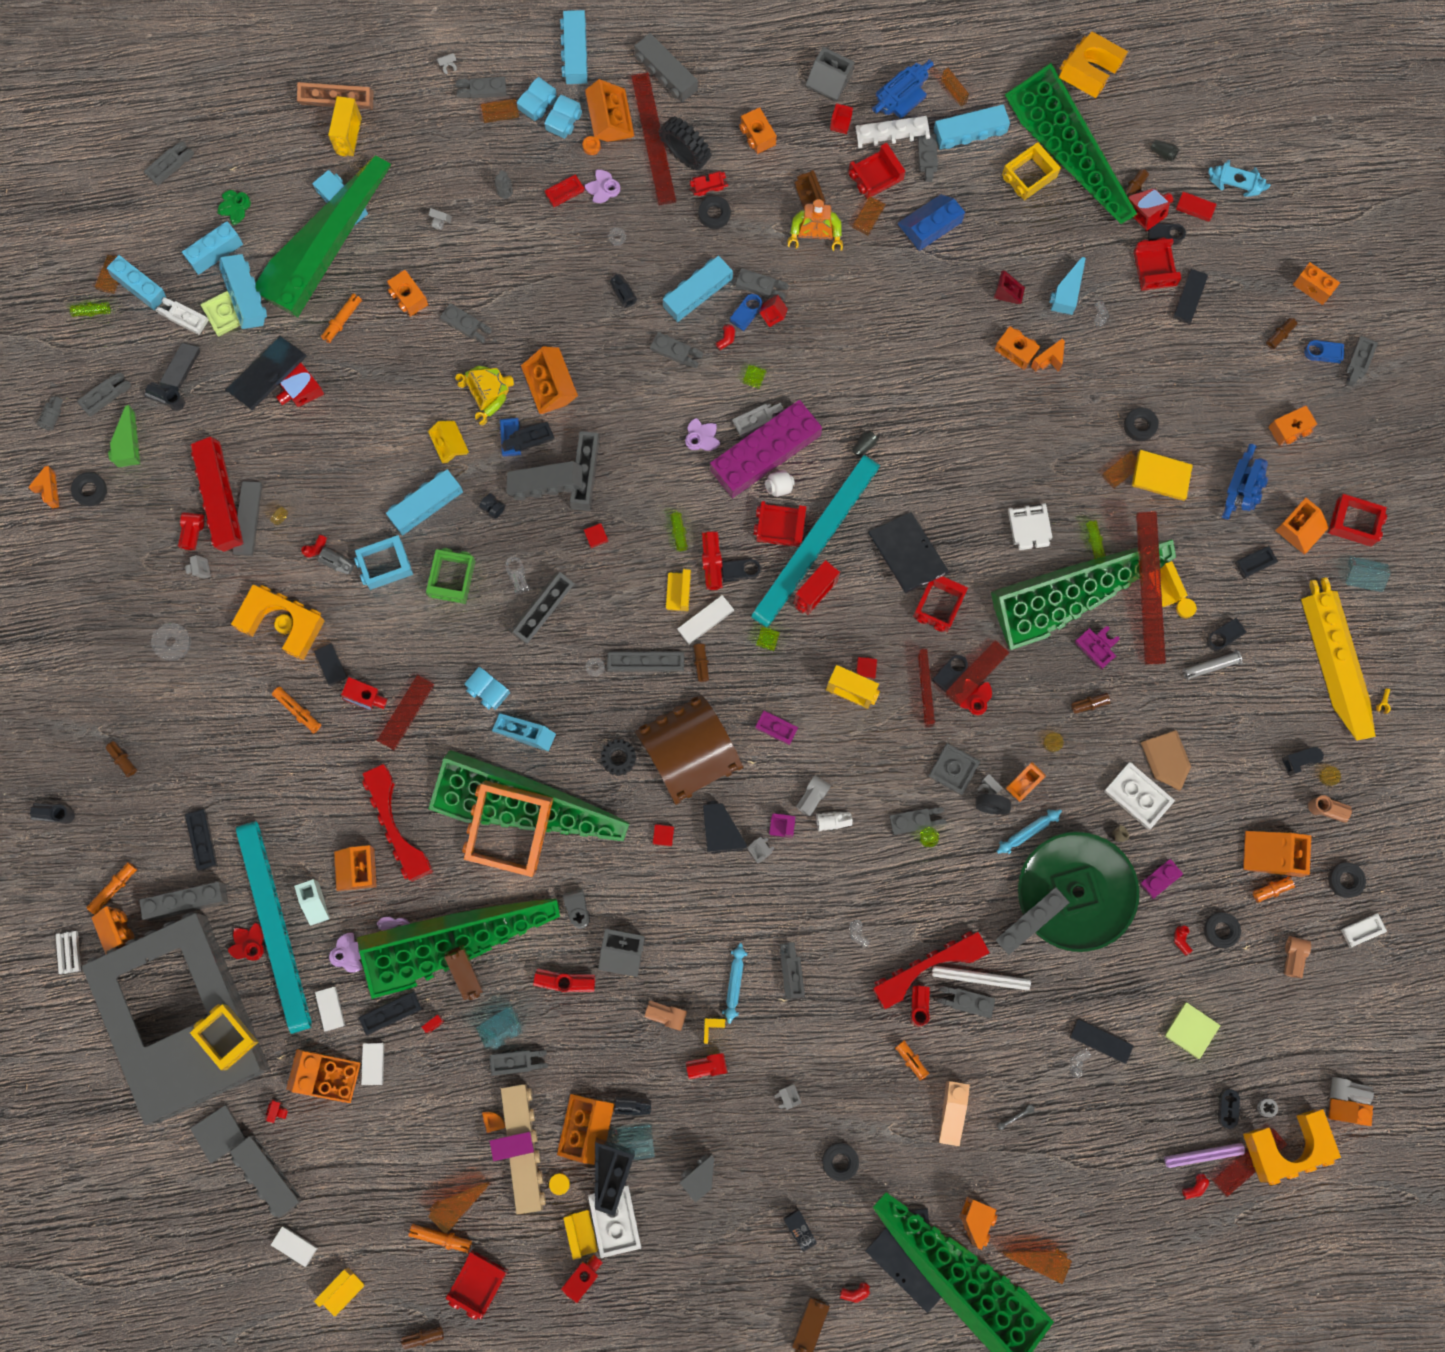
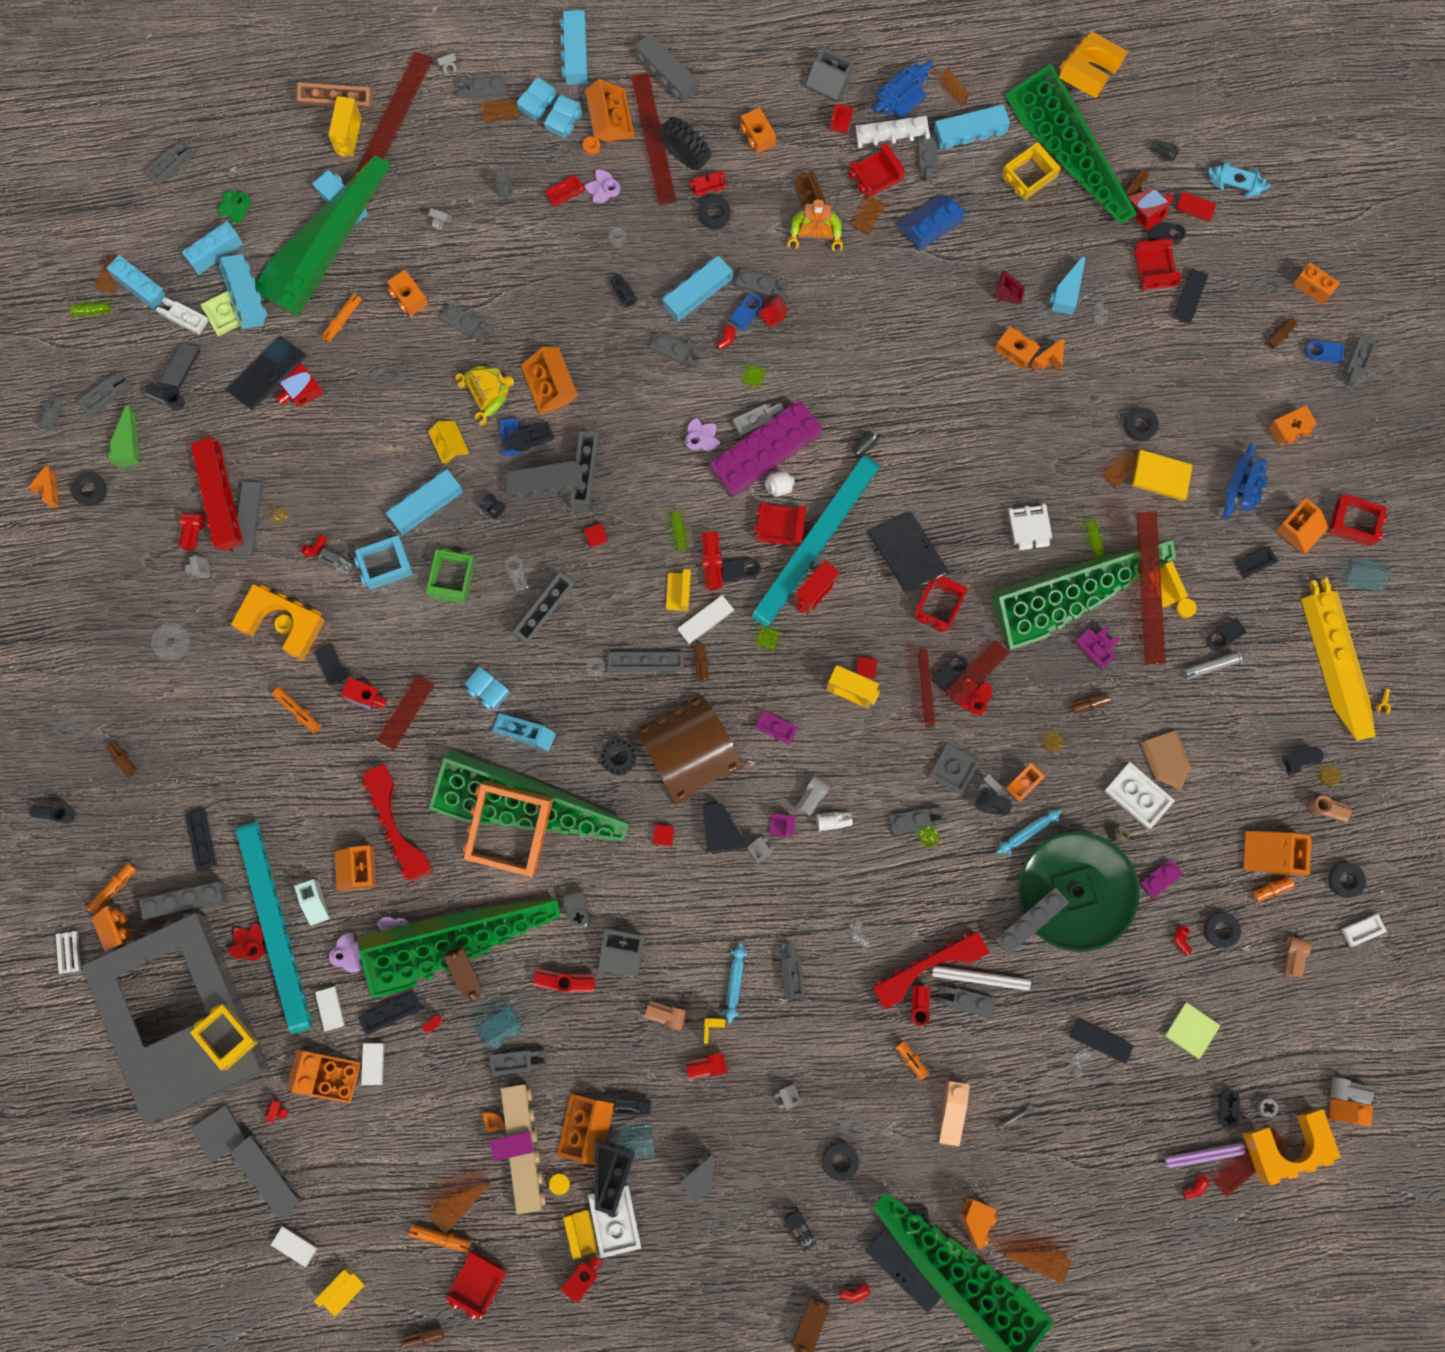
(397, 108): none -> clear red tile

